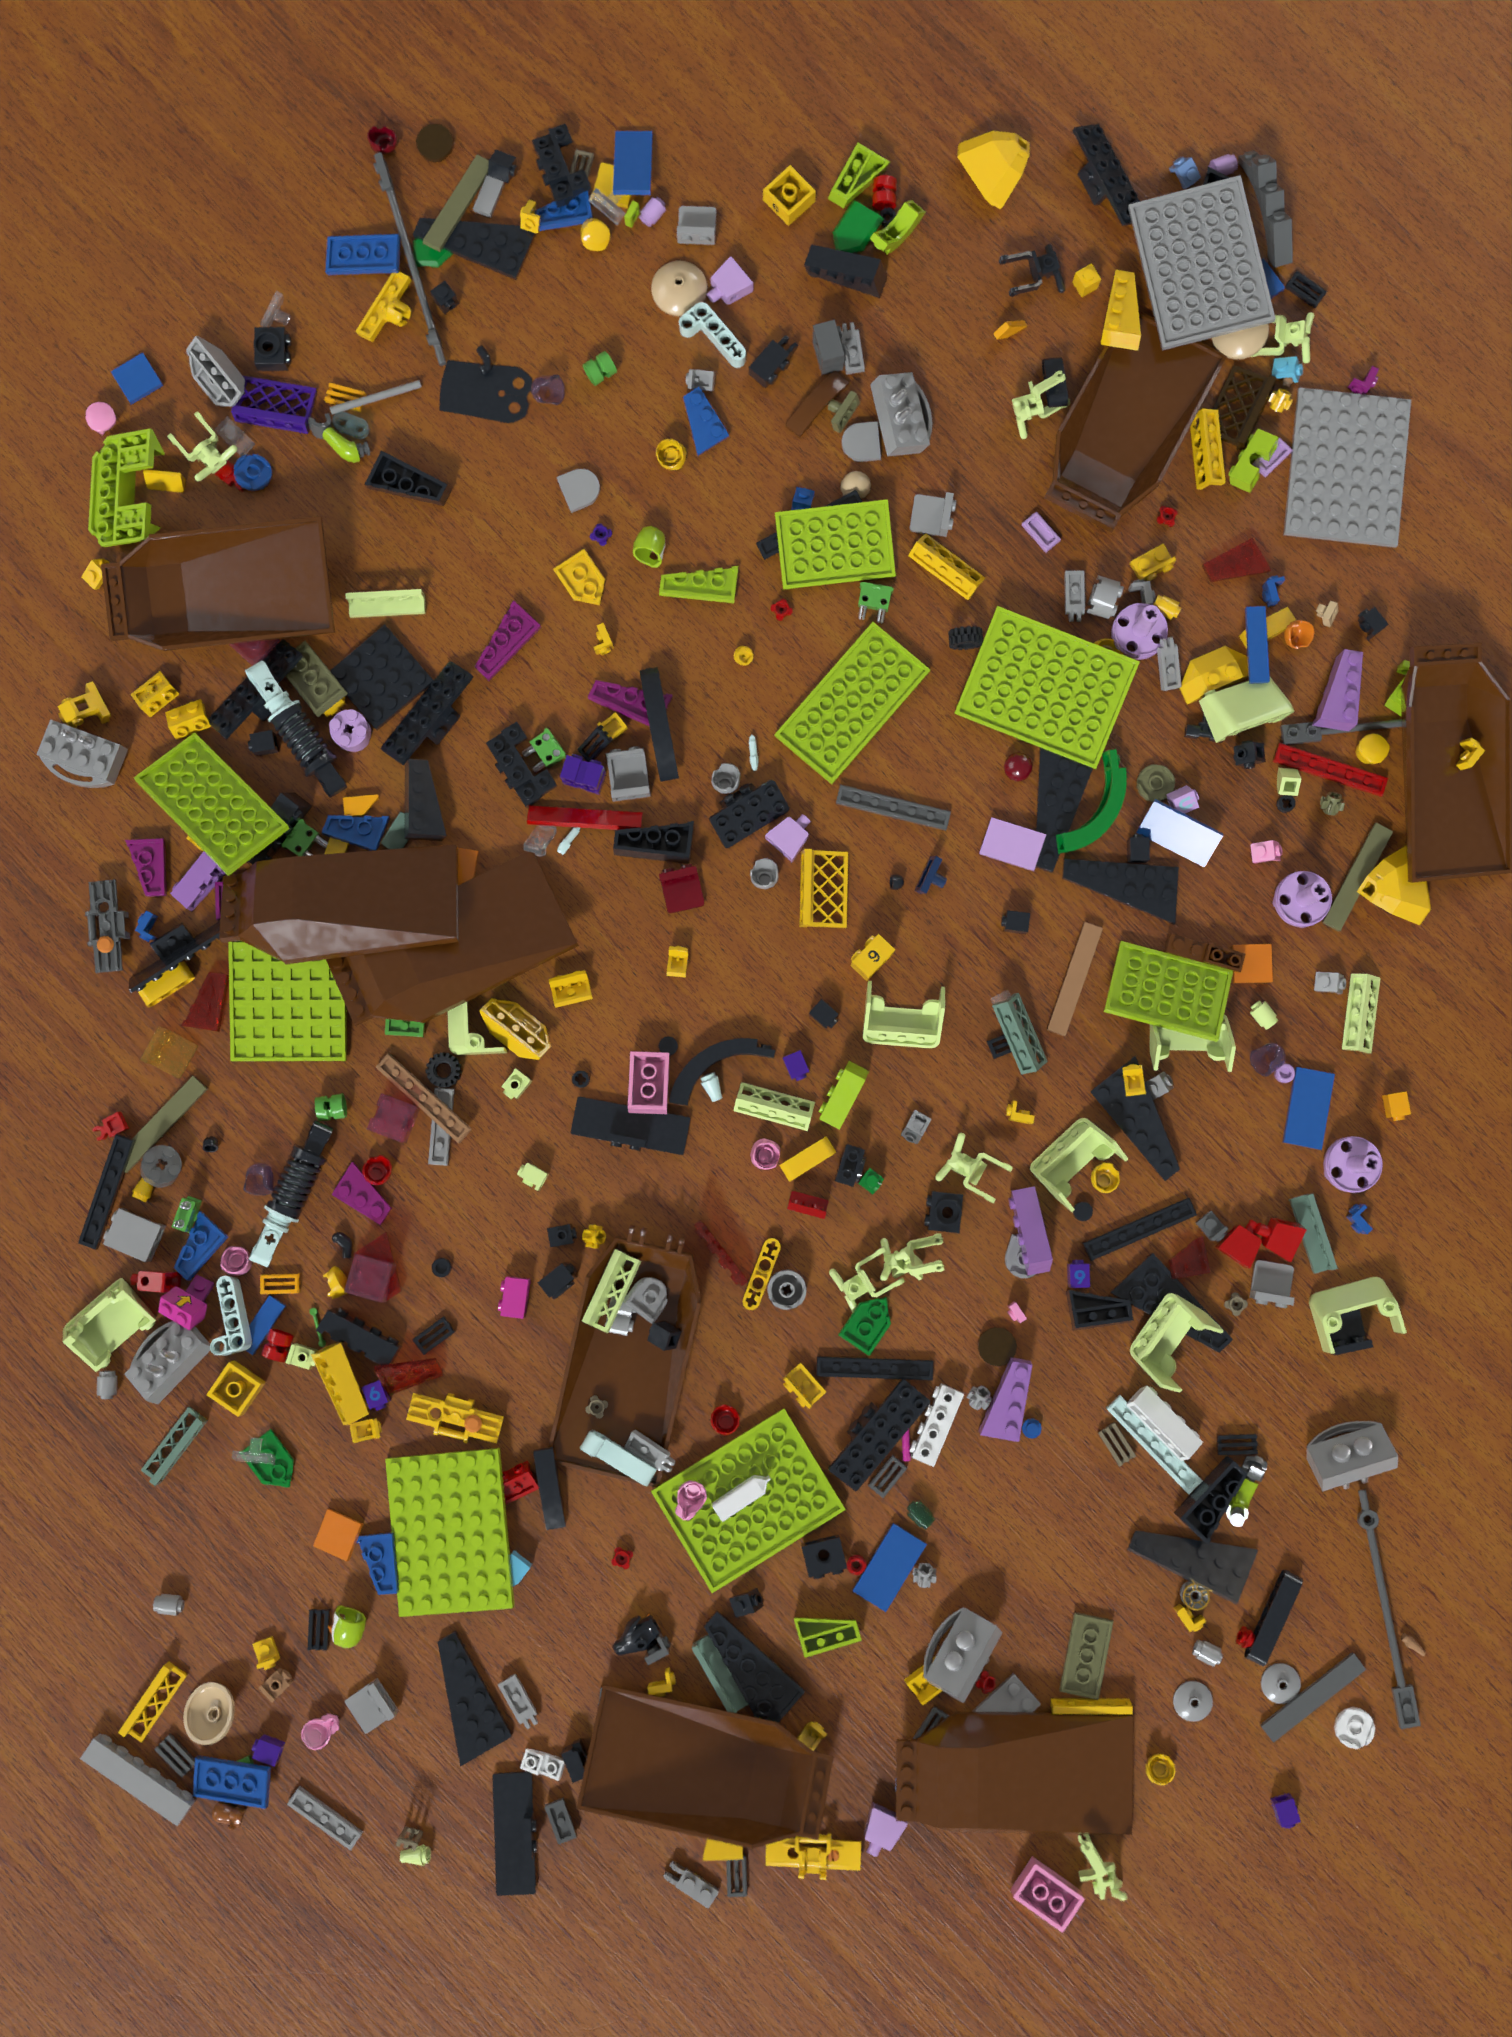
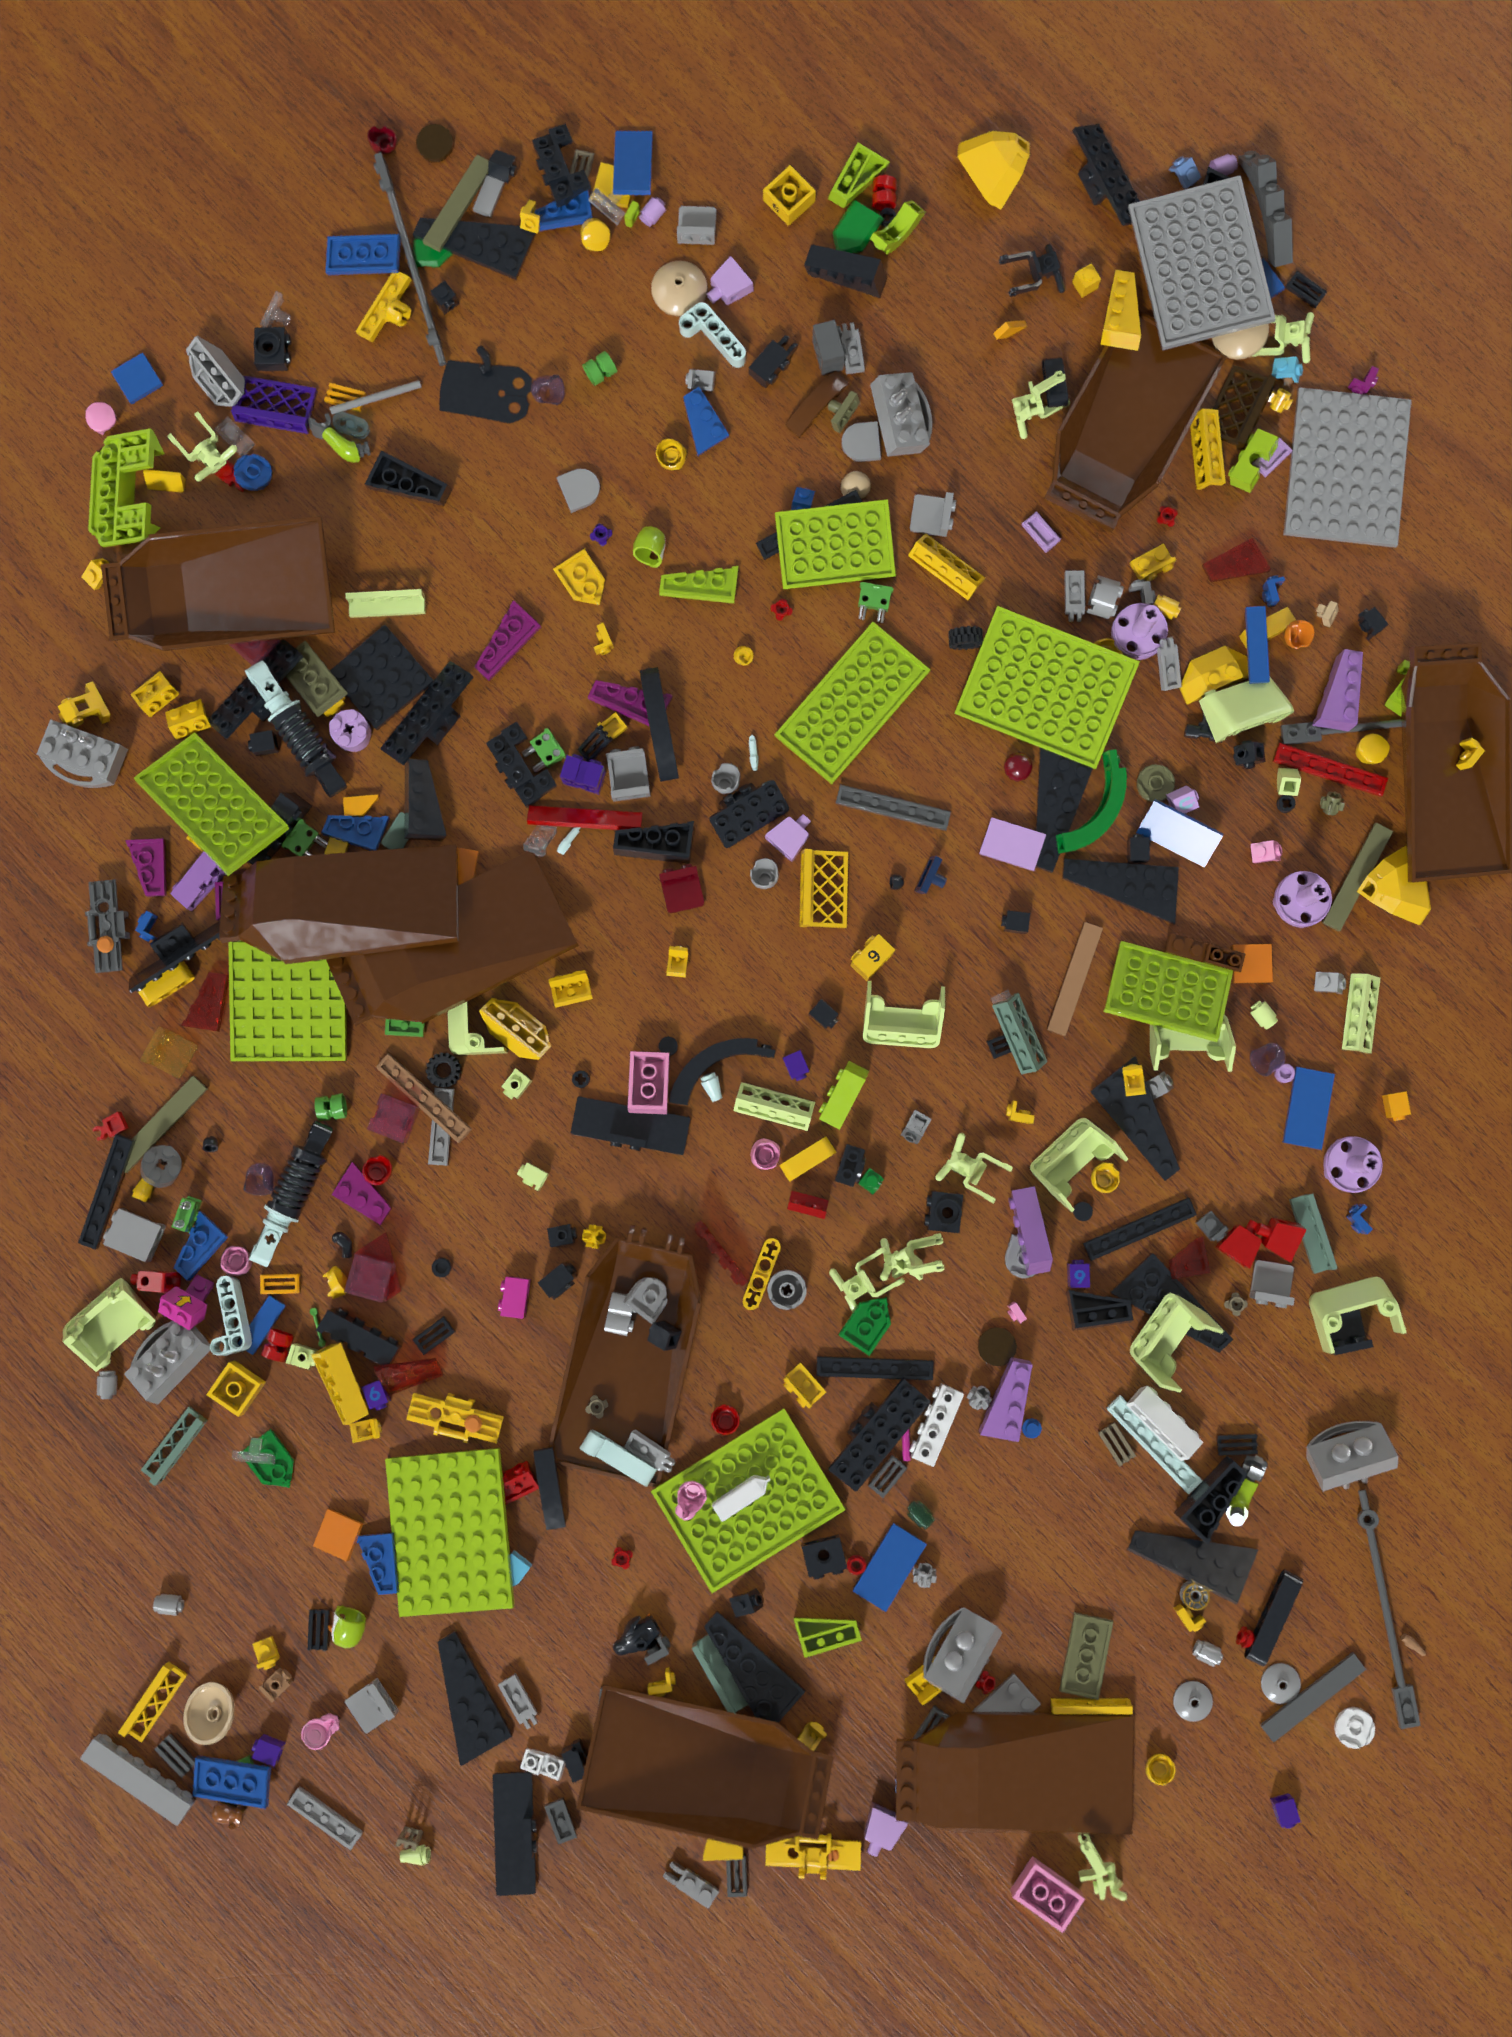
(605, 1288): yellowish green fence -> none

